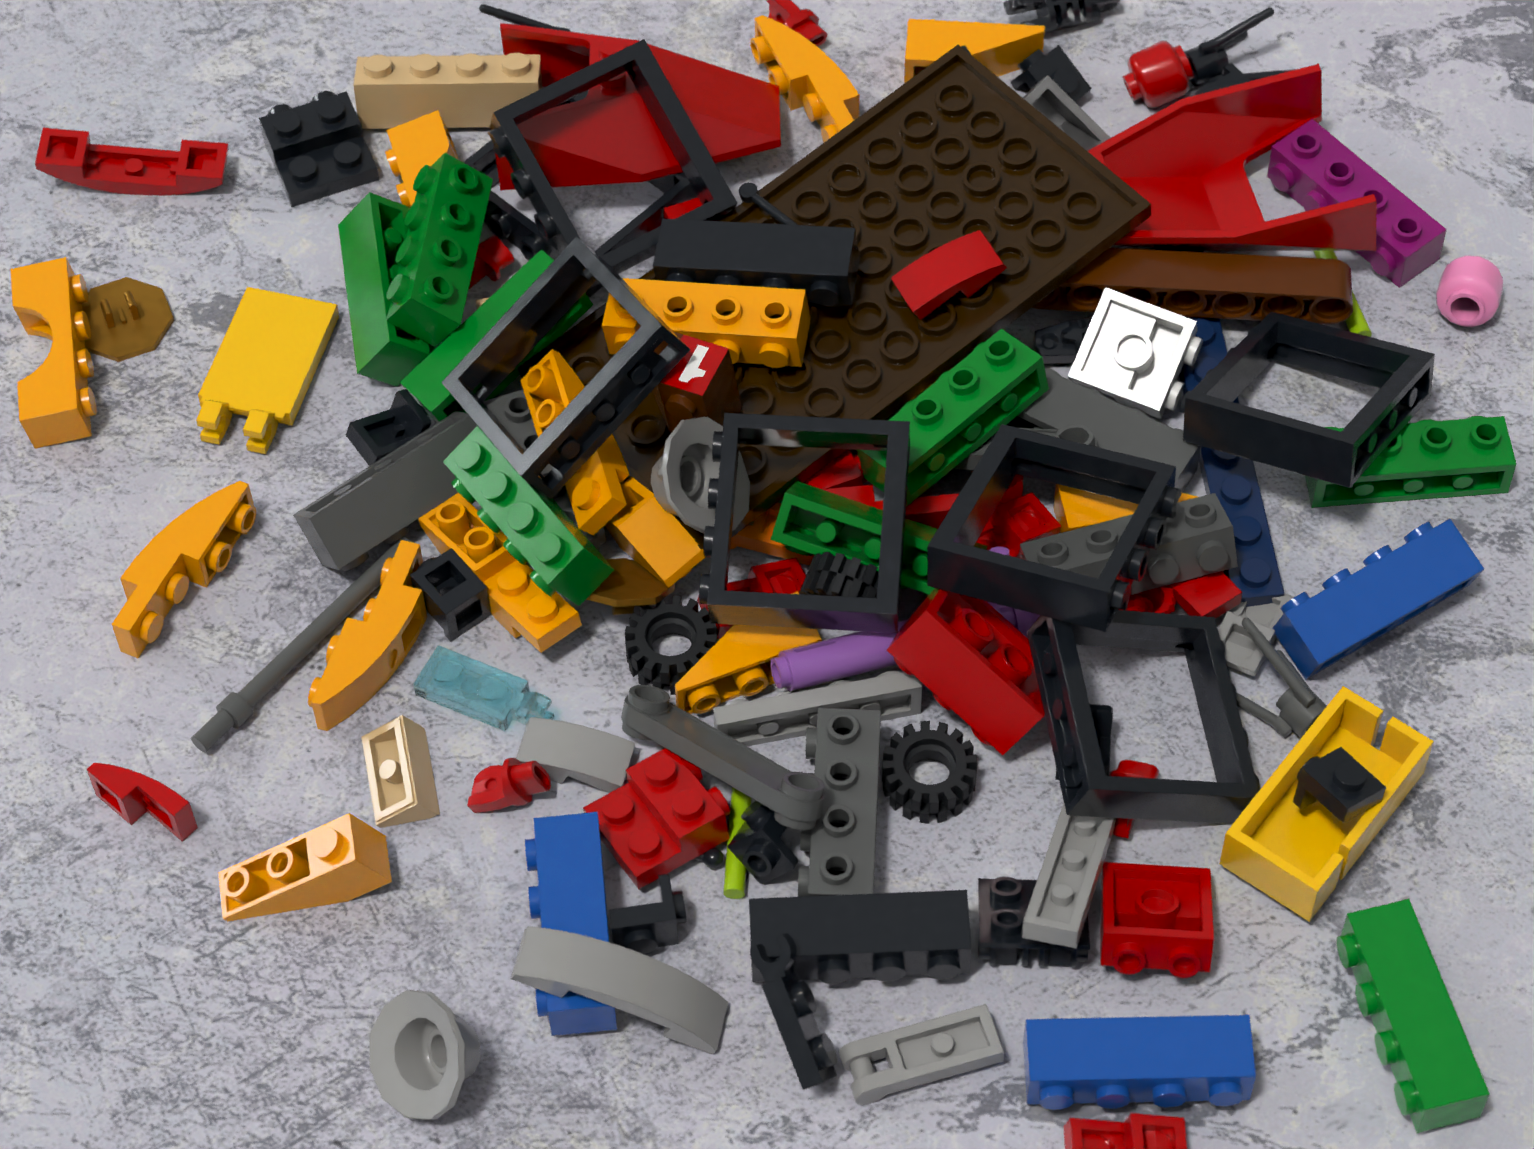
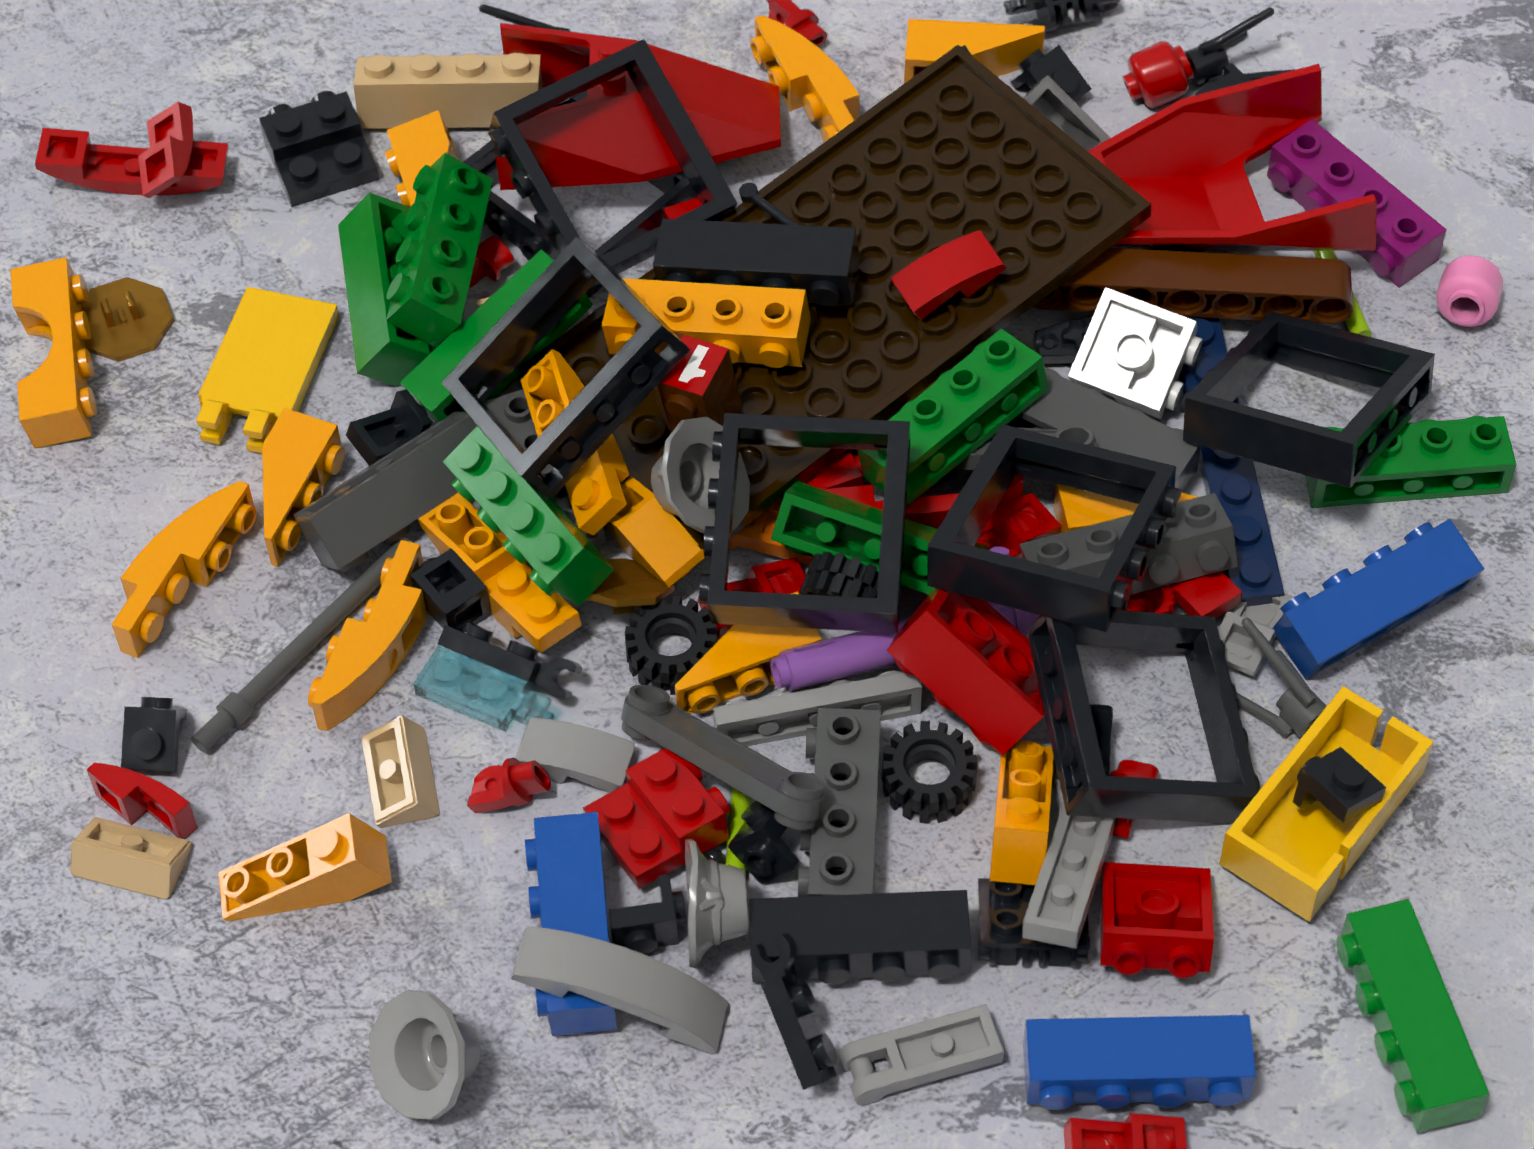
(129, 857): none -> tan slope
(151, 735): none -> black bracket
(169, 150): none -> red slope
(296, 466): none -> light orange slope
(515, 660): none -> black plate
(716, 902): none -> light grey hat
(1022, 813): none -> light orange slope

